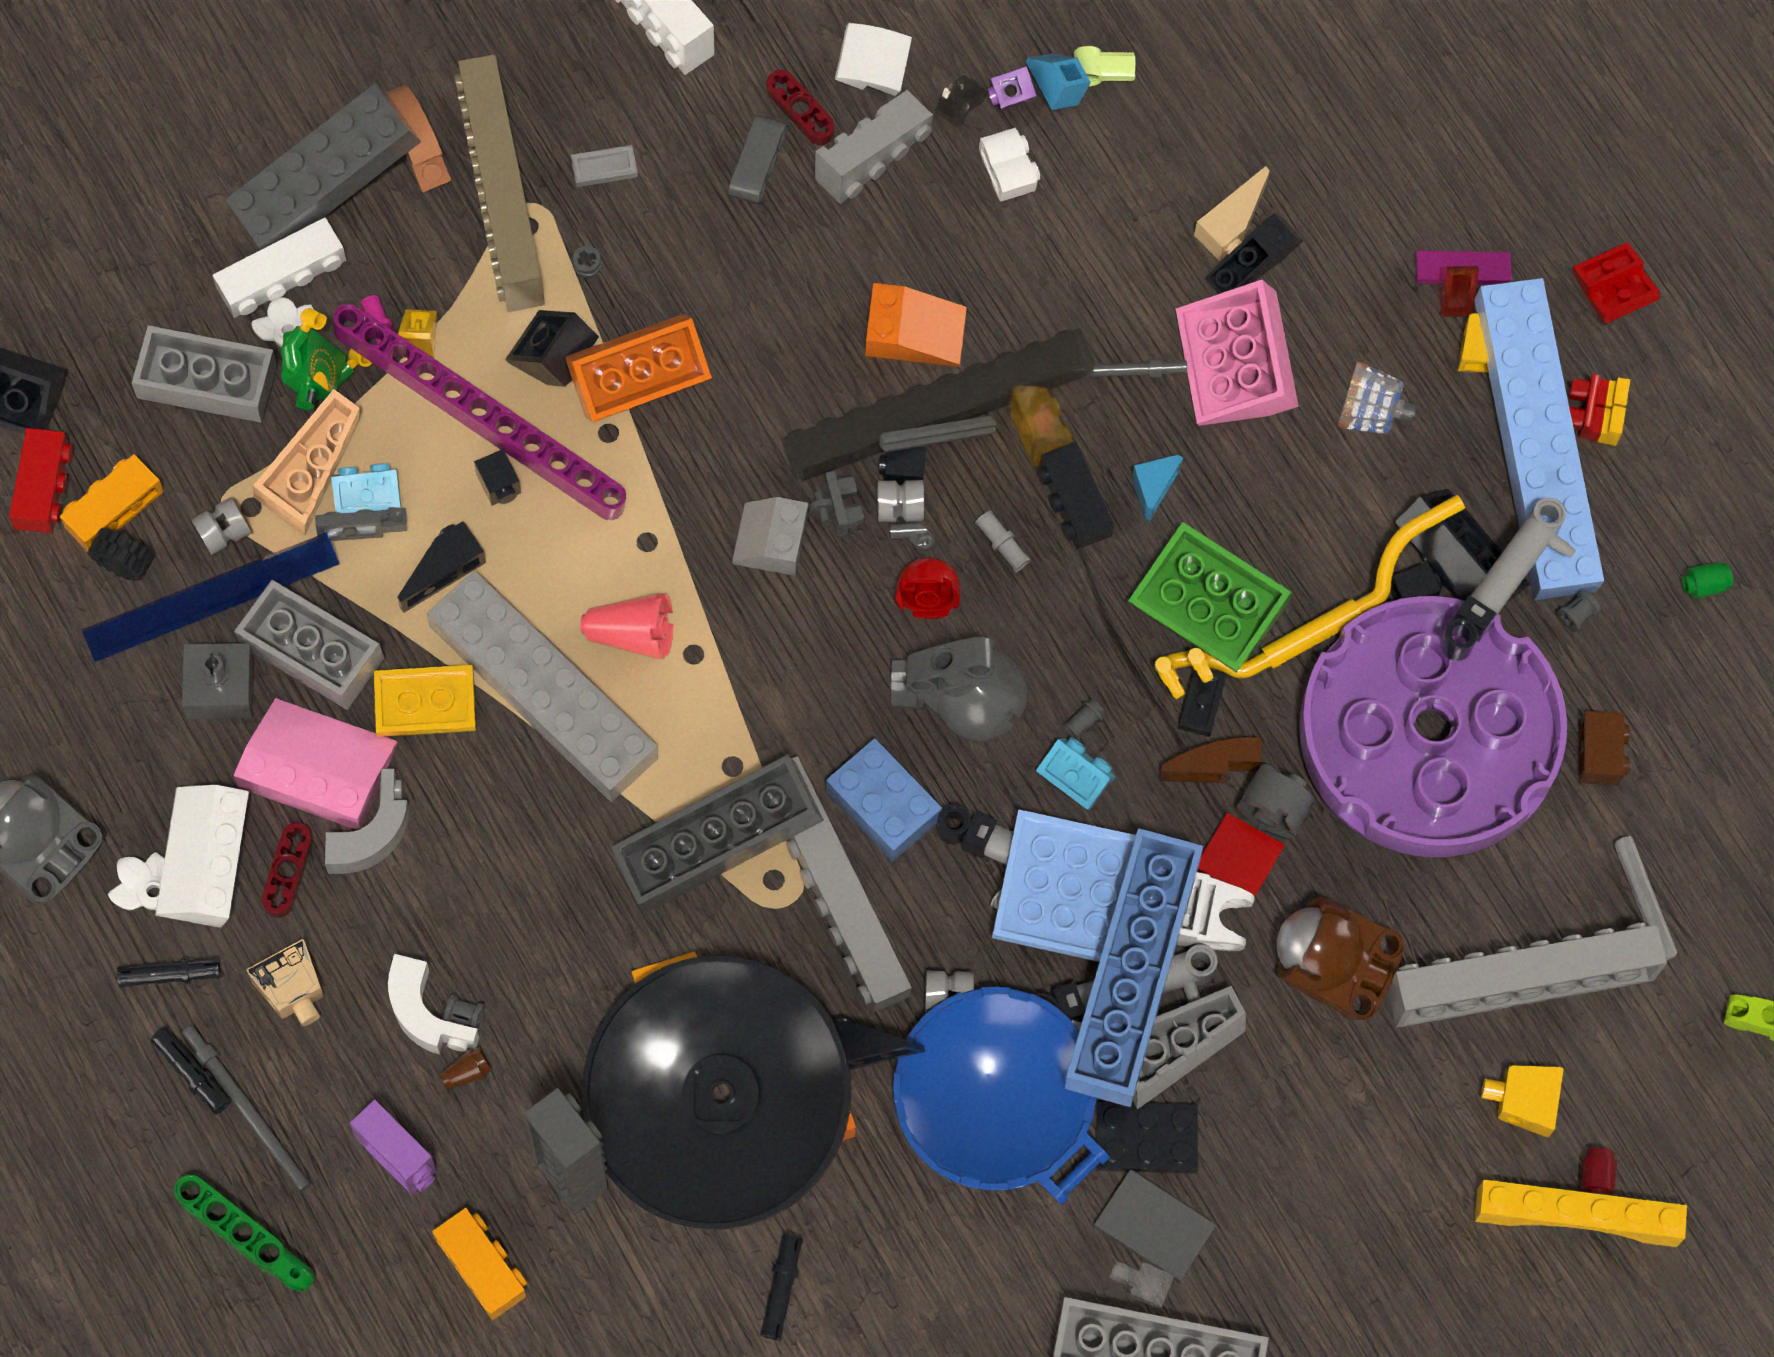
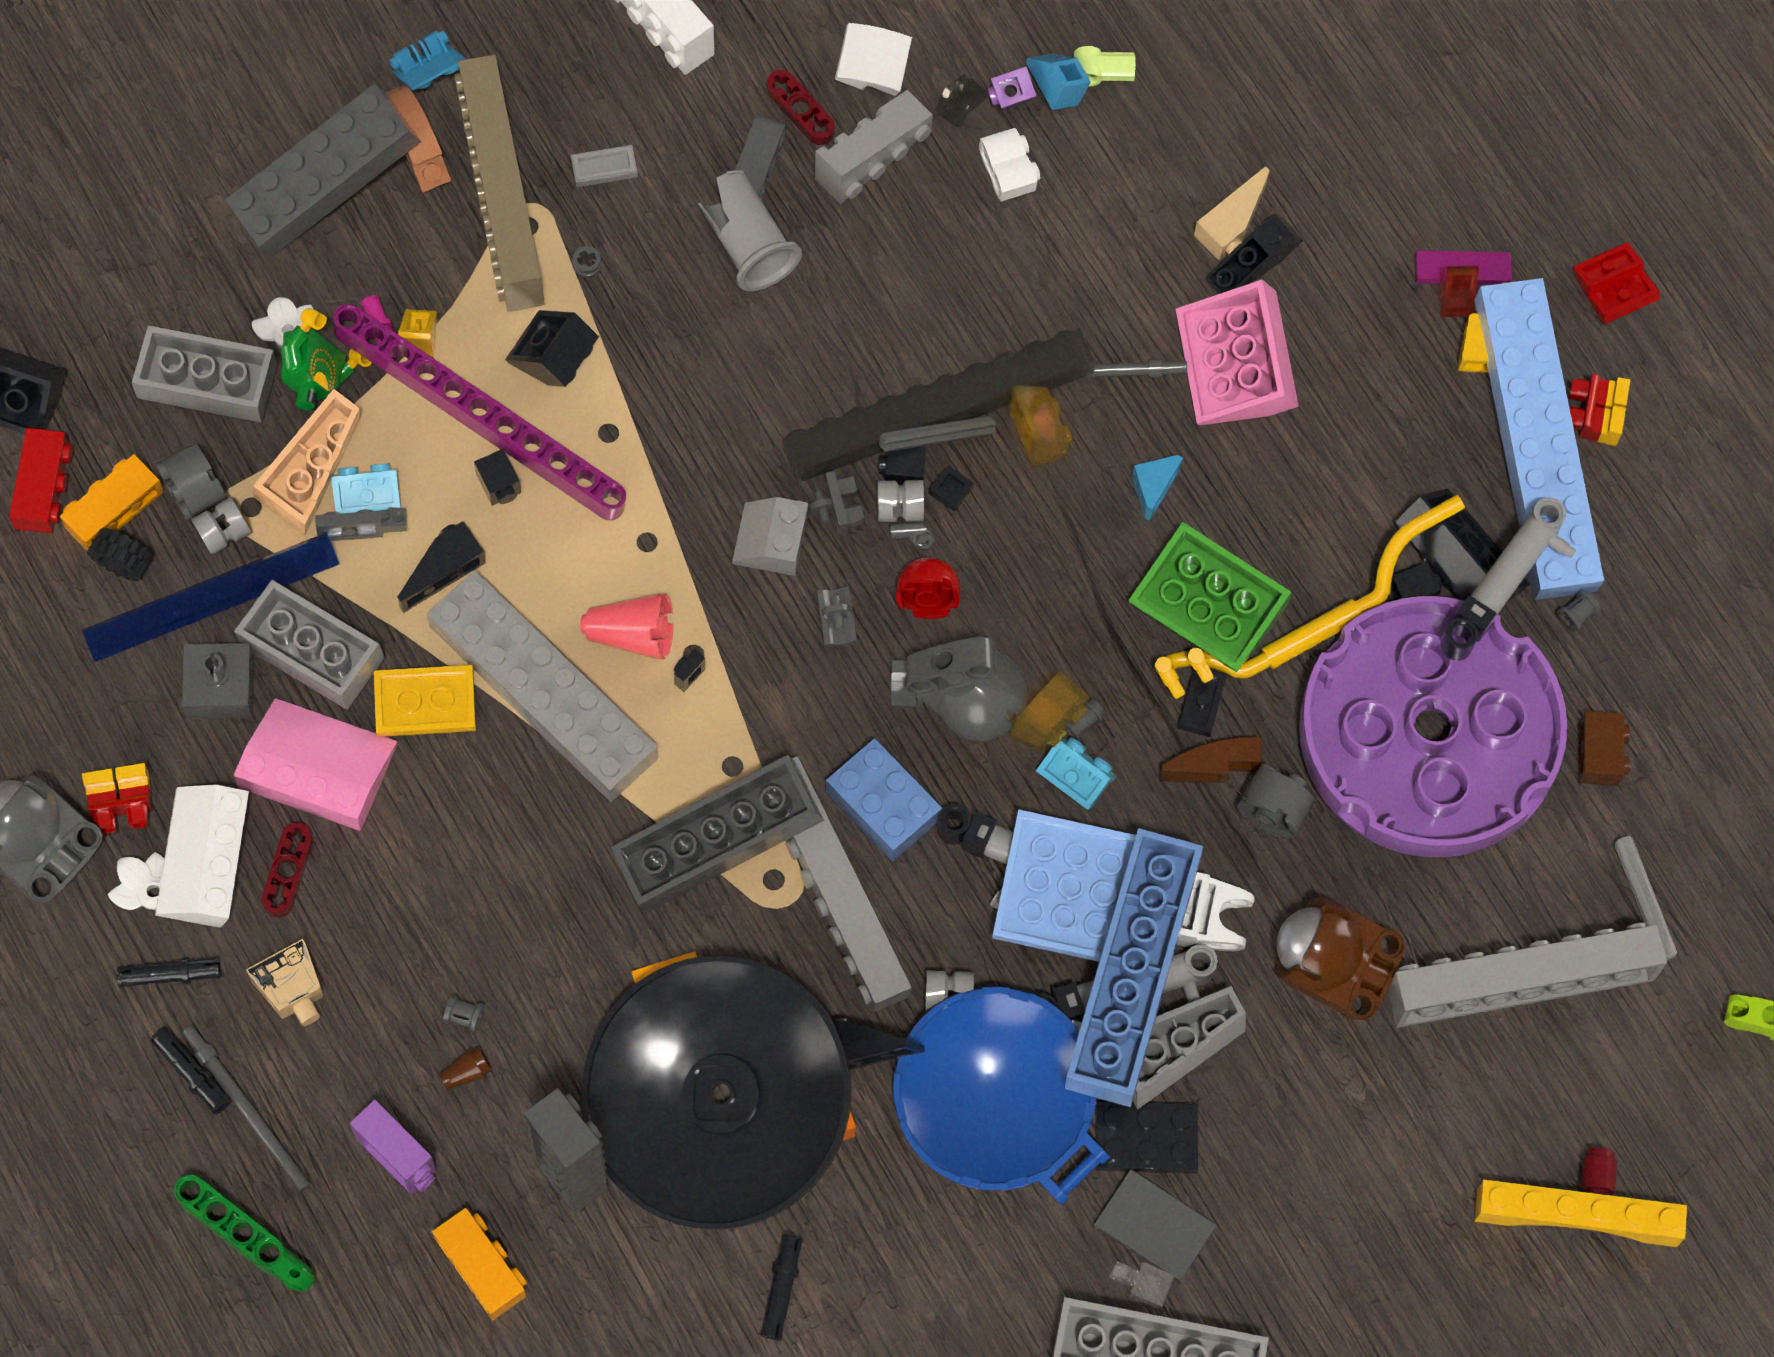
(105, 802): none -> red hips
(191, 481): none -> dark grey brick
(279, 268): white brick -> none
(373, 843): light grey arch -> none
(406, 991): white arch -> none
(432, 64): none -> dark azure hinge
(638, 367): orange brick -> none
(688, 670): none -> black plate
(750, 234): none -> light grey piece
(836, 617): none -> dark grey hips
(914, 326): orange slope -> none
(951, 488): none -> black plate
(1002, 541): light grey pin -> none
(1050, 713): none -> clear yellow slope
(1075, 496): black brick -> none
(1240, 855): red tile -> none
(1374, 401): clear torso -> none
(1527, 1097): yellow torso -> none
(1707, 580): green brick -> none

